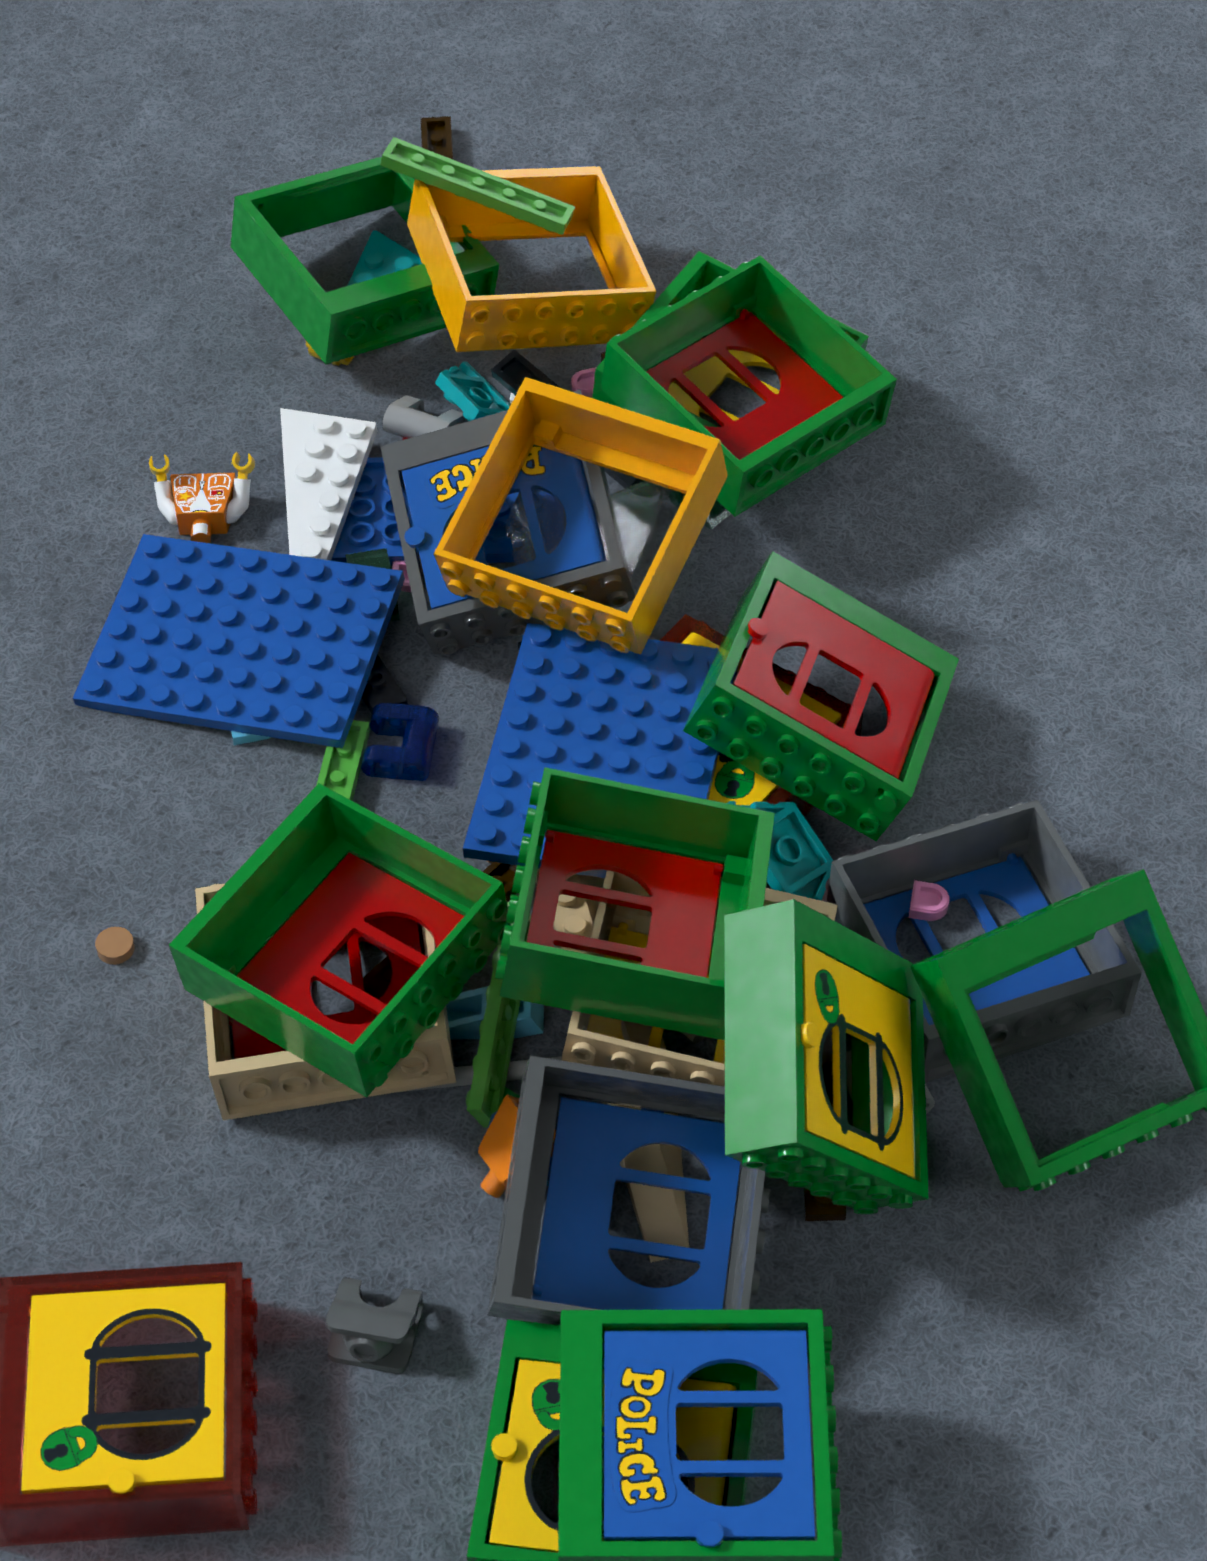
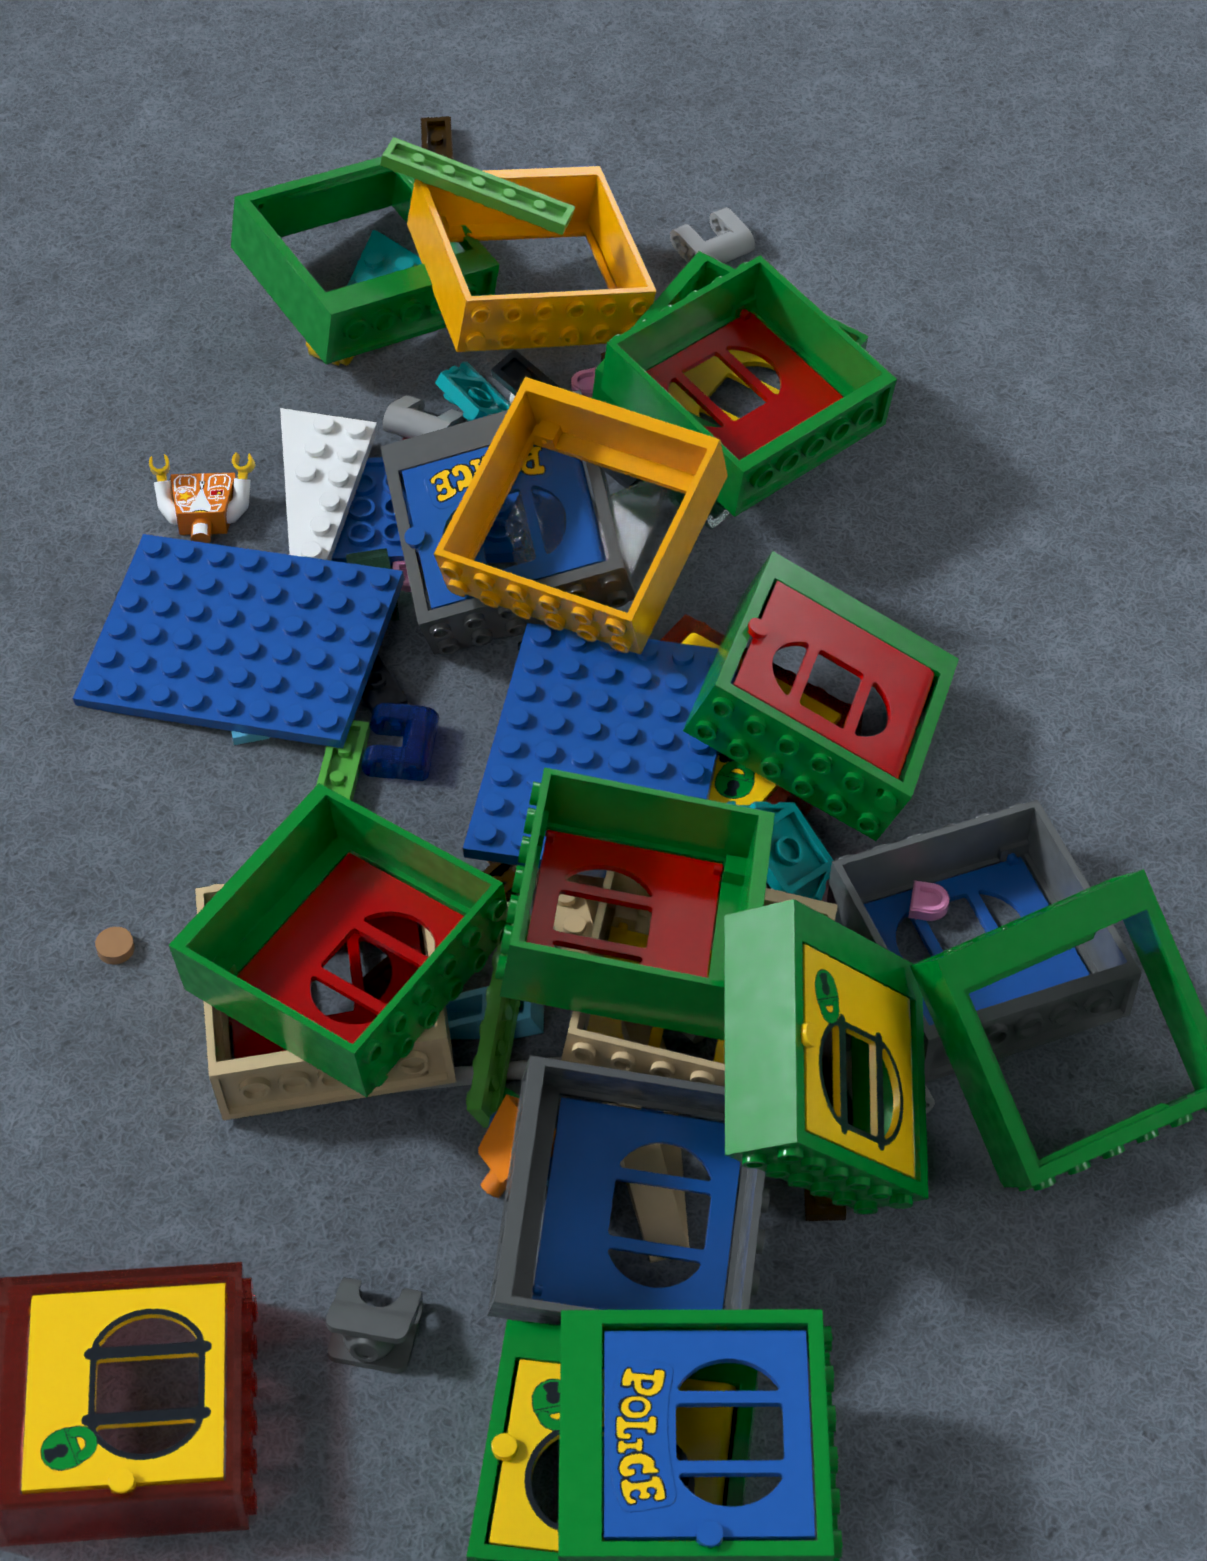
(732, 241): none -> light grey connector

